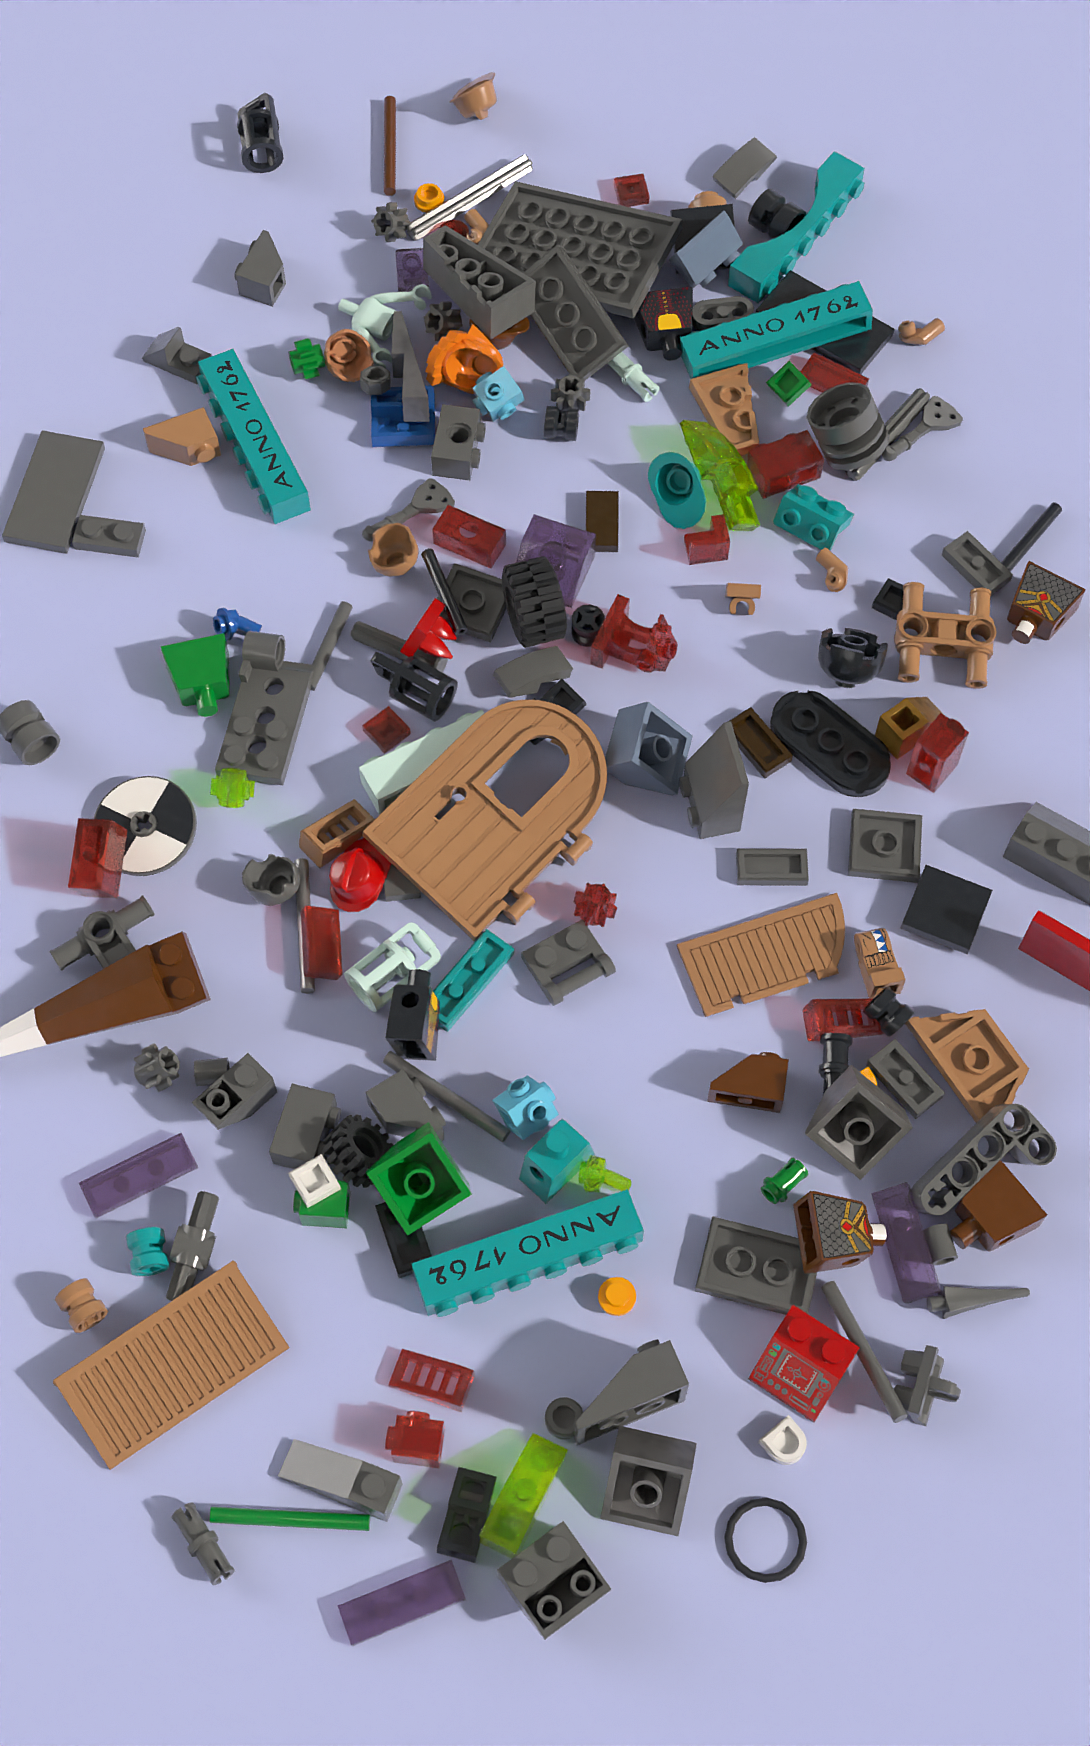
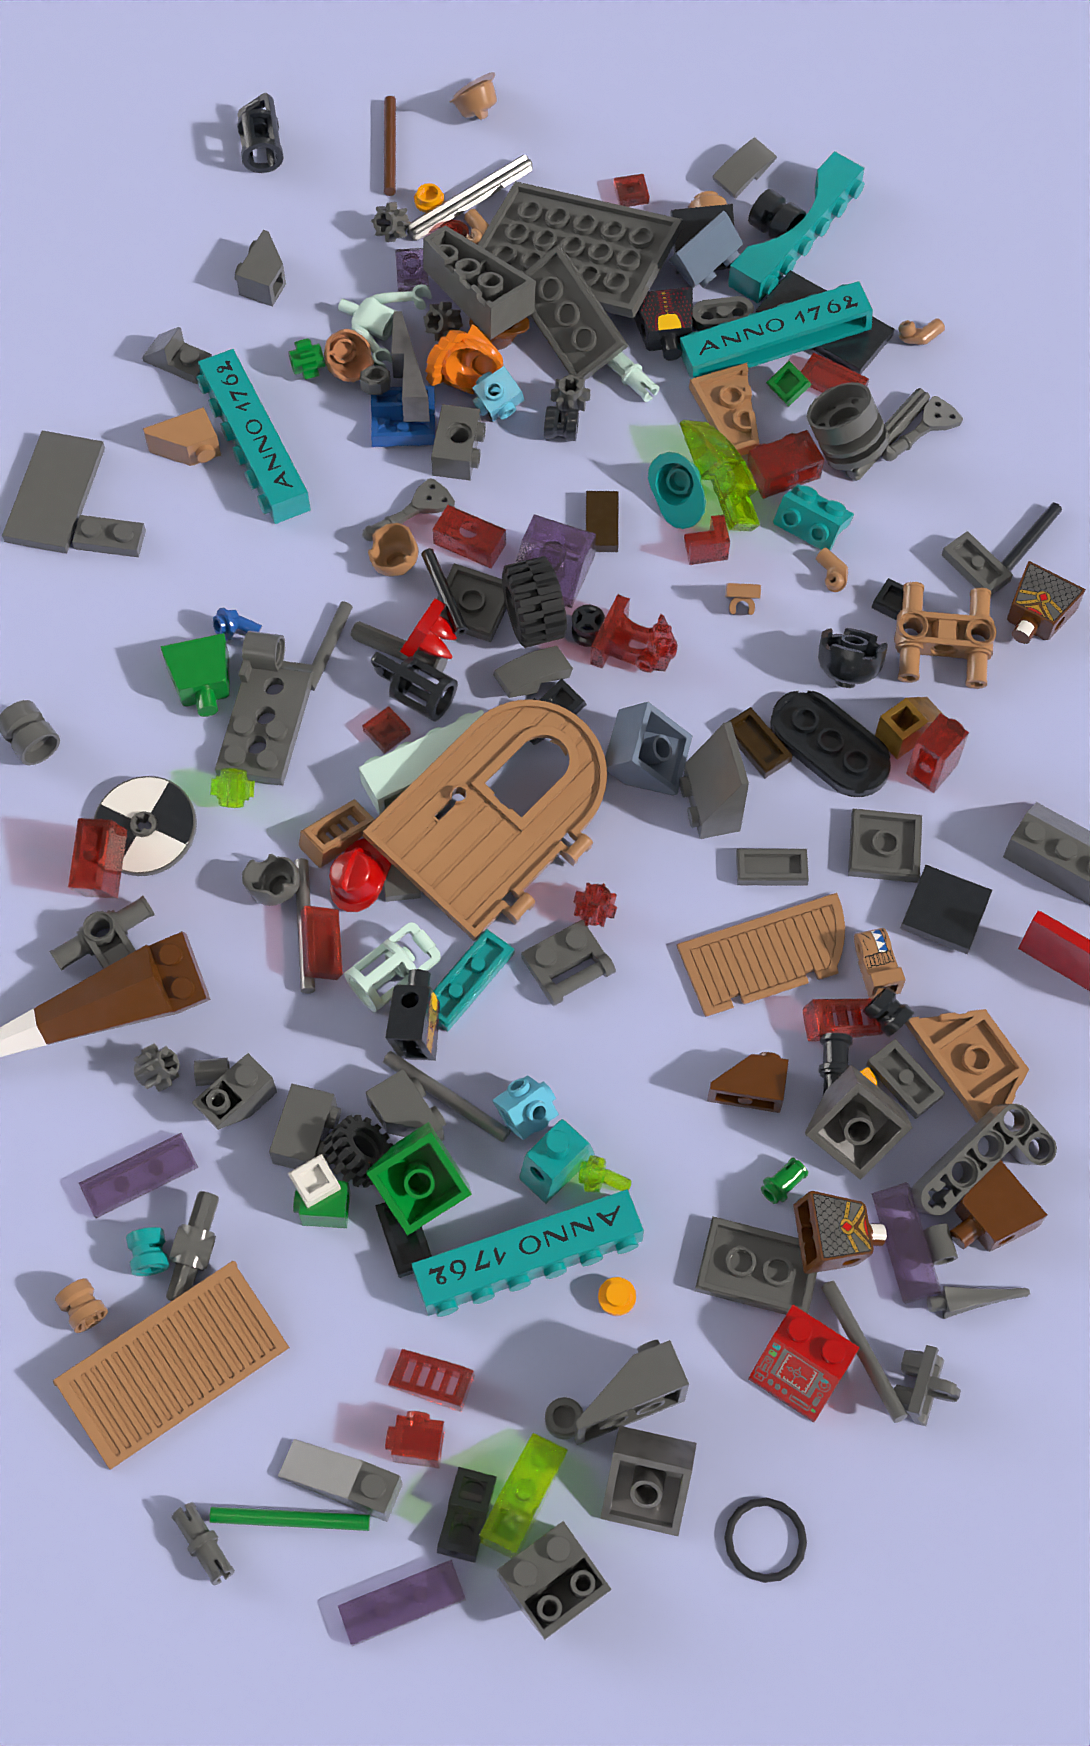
(784, 1442): white tile -> none

